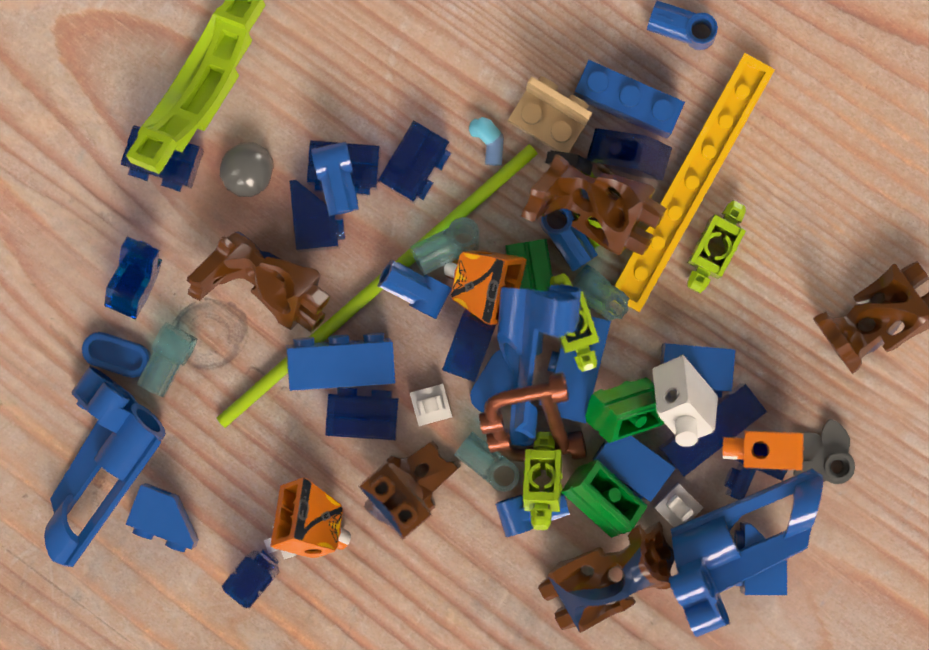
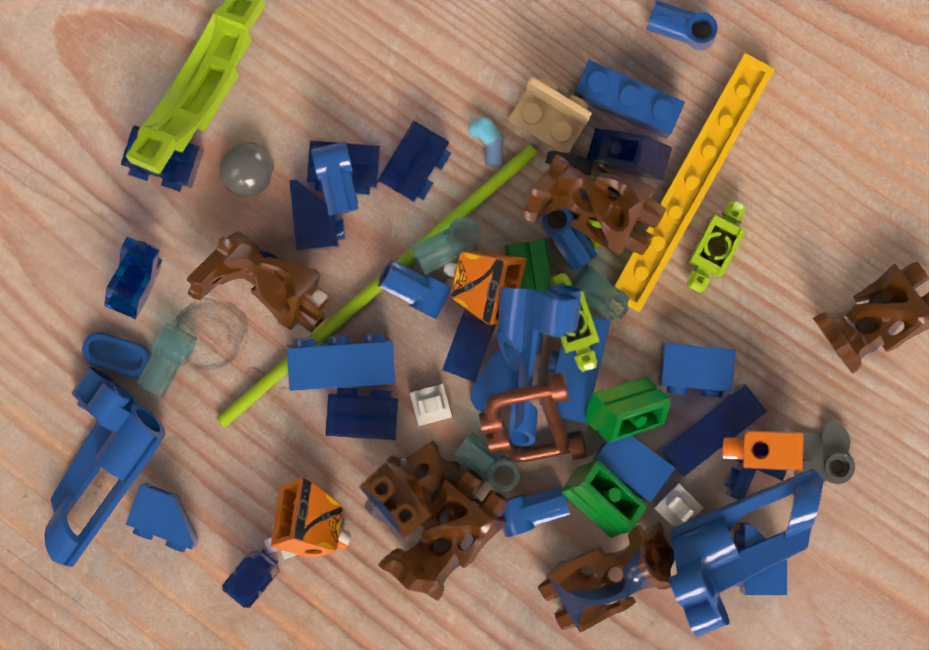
(466, 530): none -> reddish brown hips
(542, 503): lime piece -> none
(684, 400): white torso -> none

